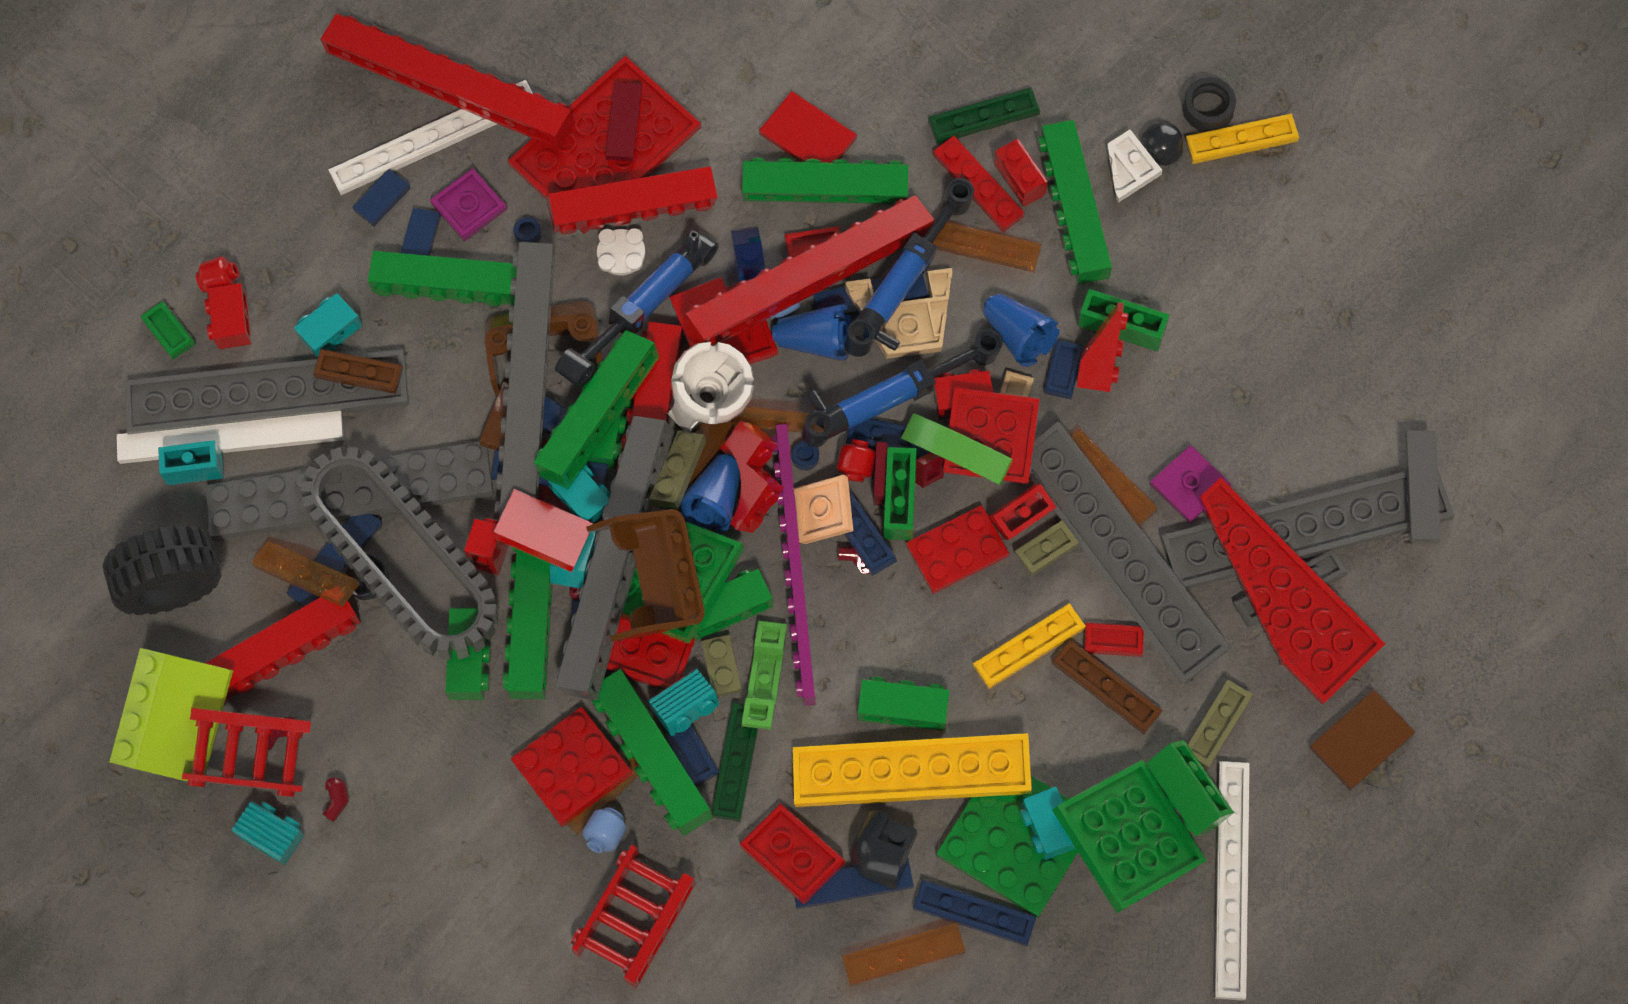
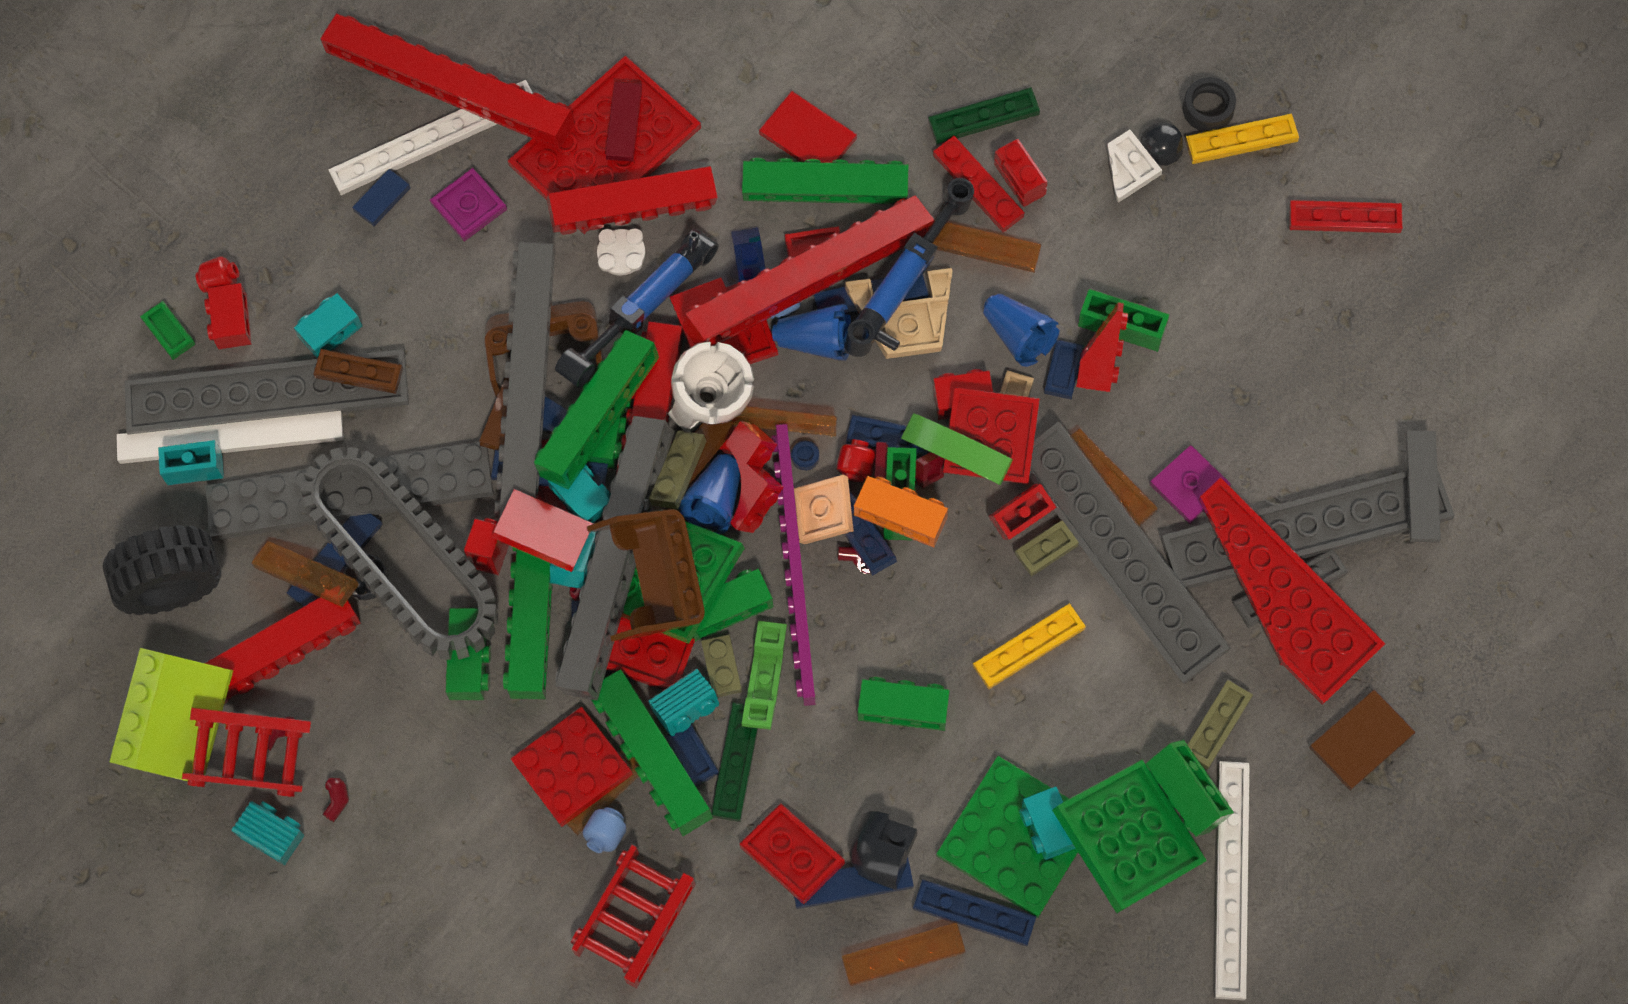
(421, 232): dark blue tile -> none
(441, 278): green brick -> none
(527, 230): dark blue tile -> none
(901, 510): none -> orange brick
(912, 770): yellow plate -> none
(913, 383): black piece -> none
(957, 549): red plate -> none
(1075, 202): green brick -> none
(1107, 687): reddish brown tile -> none
(1114, 639): red tile -> none
(1345, 216): none -> red plate

